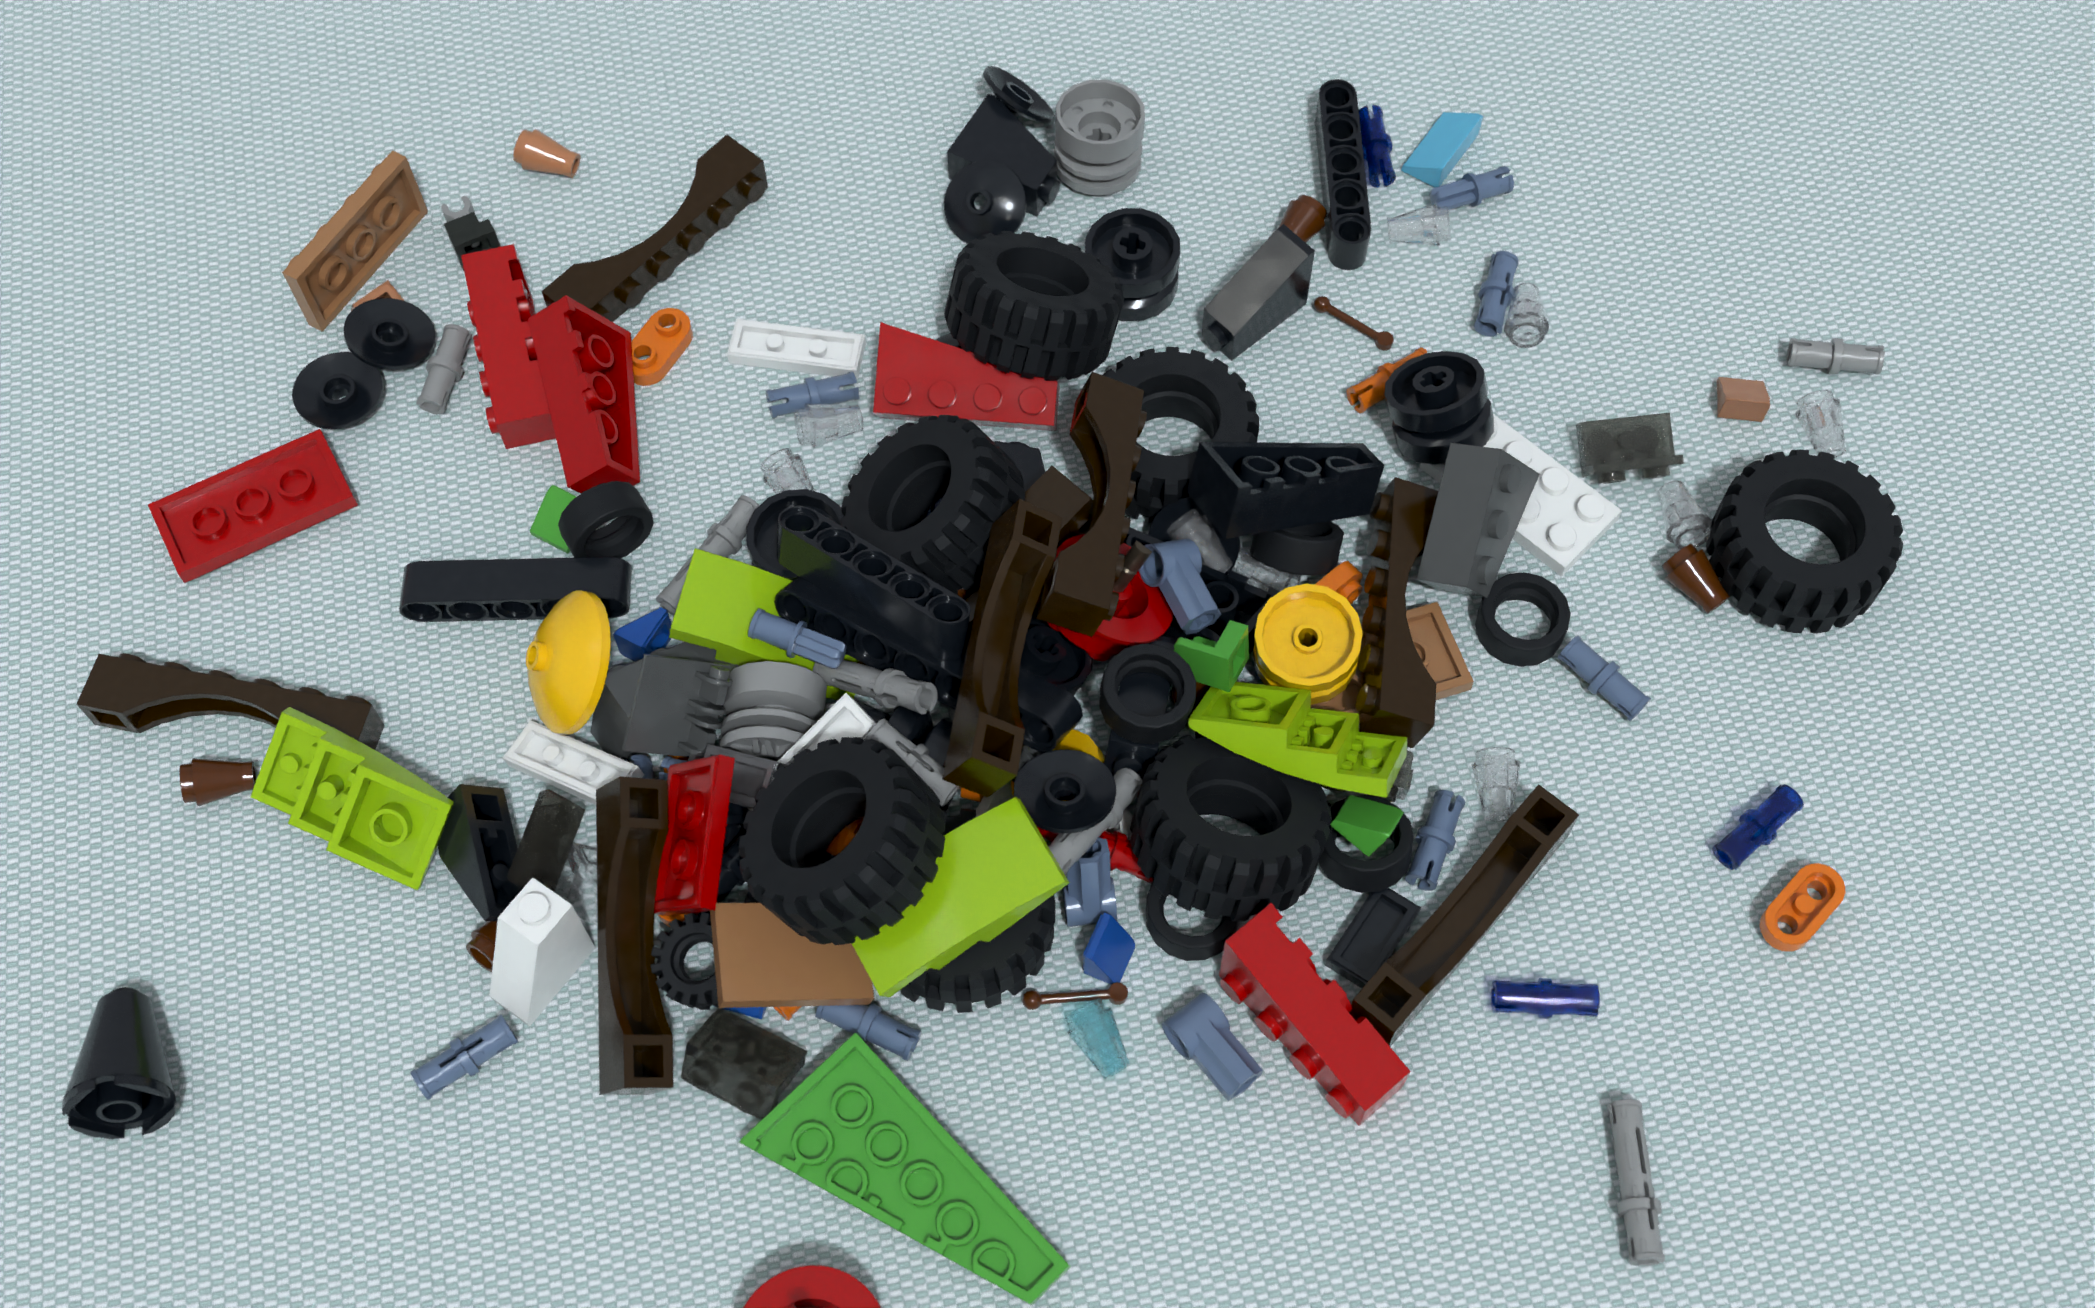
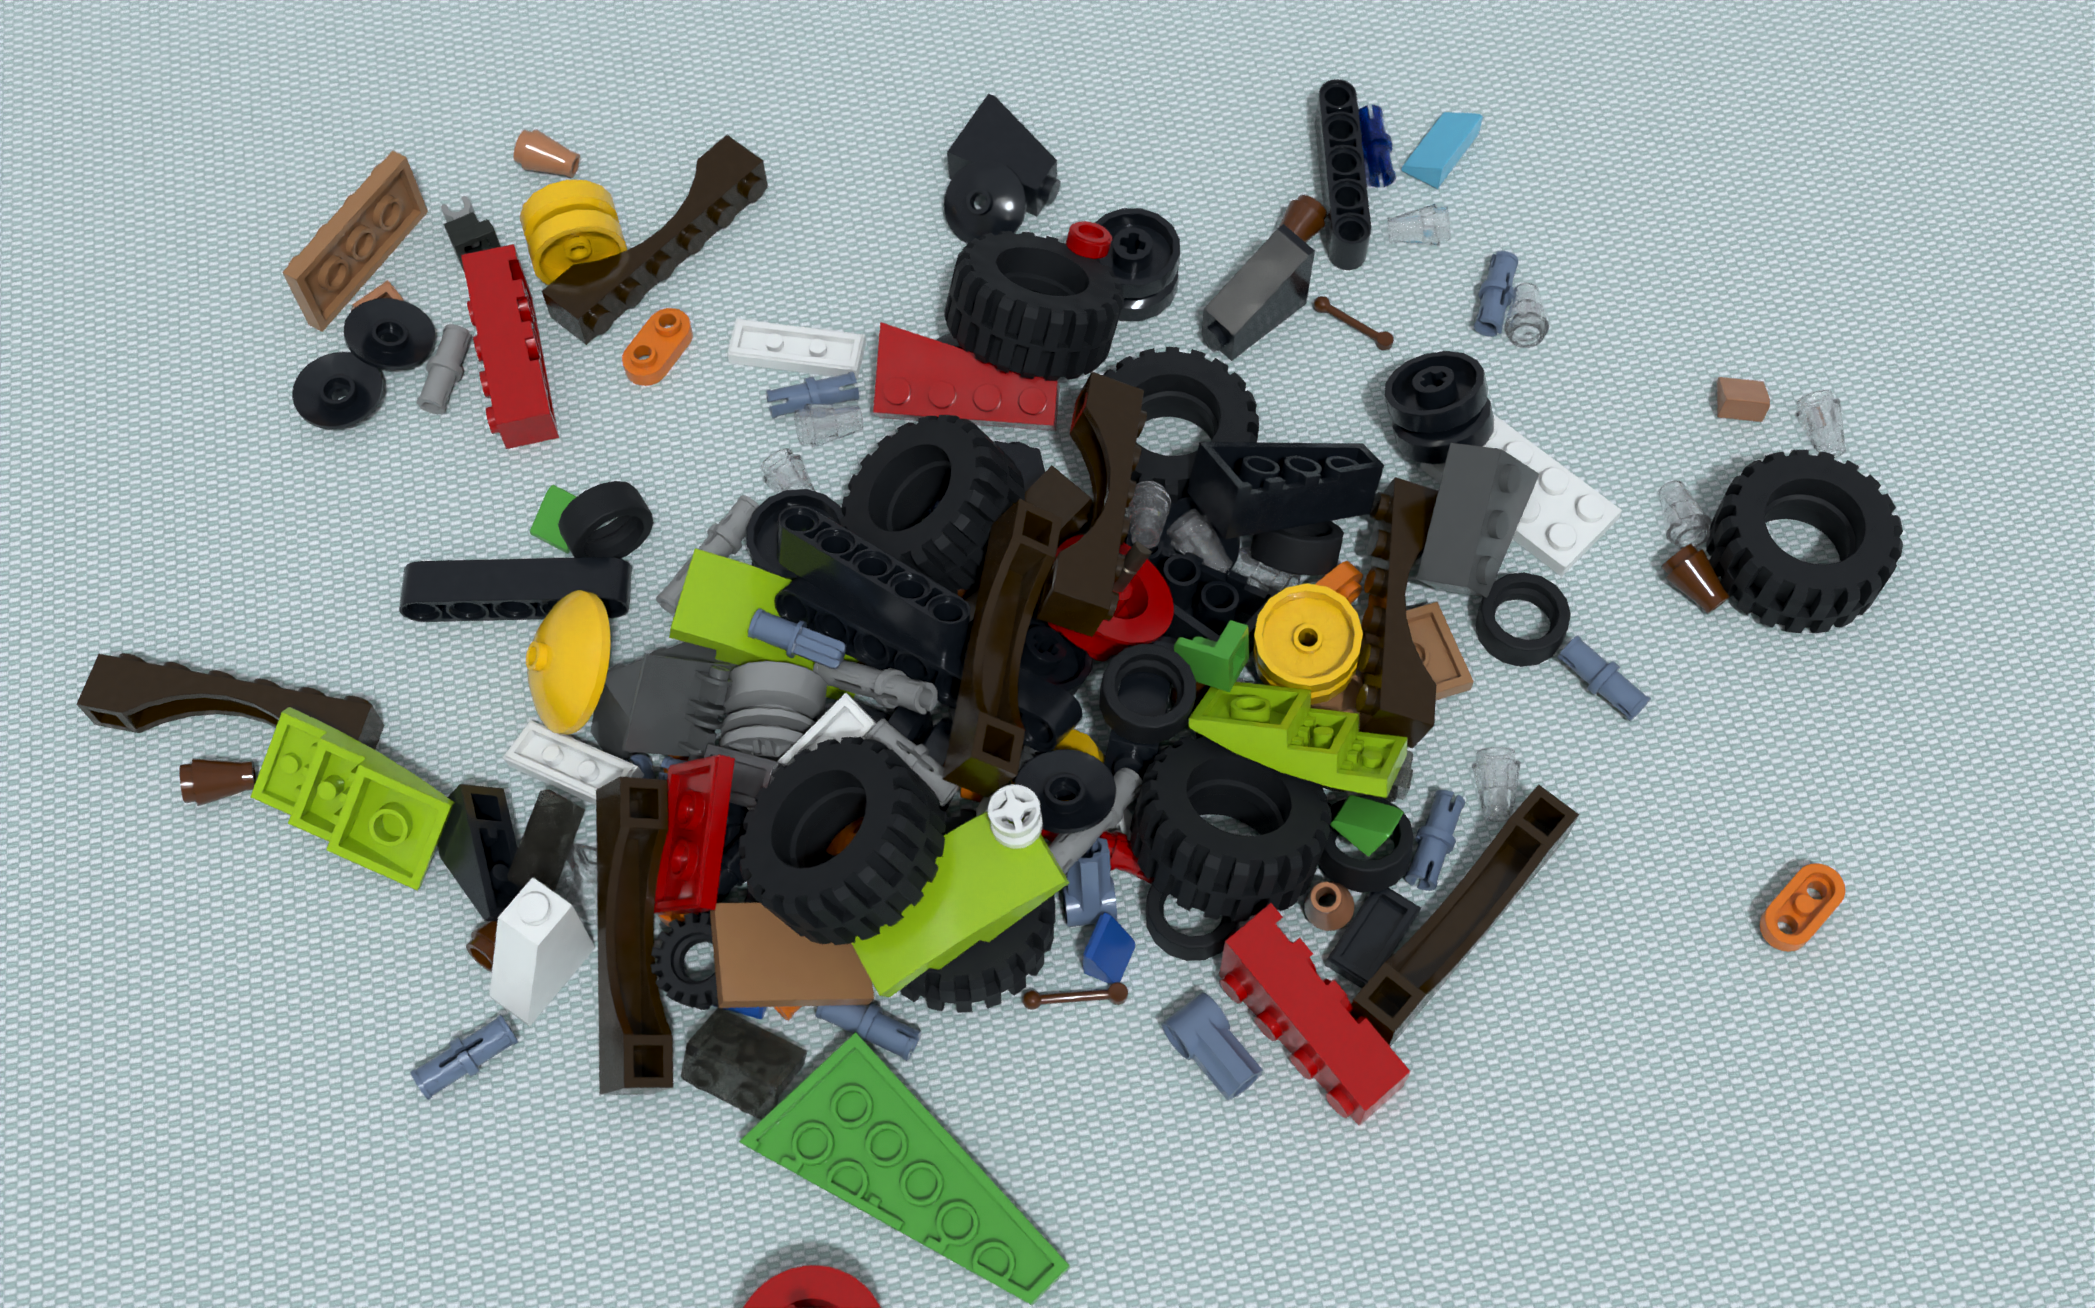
(120, 1071): black cone -> none
(251, 505): red plate -> none
(570, 226): none -> yellow wheel
(588, 393): red wedge -> none
(644, 635): blue slope -> none
(1013, 804): none -> white wheel
(1017, 95): black dish -> none
(1089, 240): none -> red tile
(1098, 1037): clear light blue cone -> none
(1099, 137): light grey wheel -> none
(1148, 513): none -> clear cone
(1176, 570): sand blue piece -> none
(1330, 917): none -> nougat cone
(1373, 388): orange pin -> none
(1473, 189): sand blue axle -> none
(1545, 998): clear blue pin -> none
(1627, 446): clear smoke bracket -> none
(1637, 1195): light grey pin -> none
(1758, 827): clear blue pin -> none
(1835, 356): light grey pin -> none

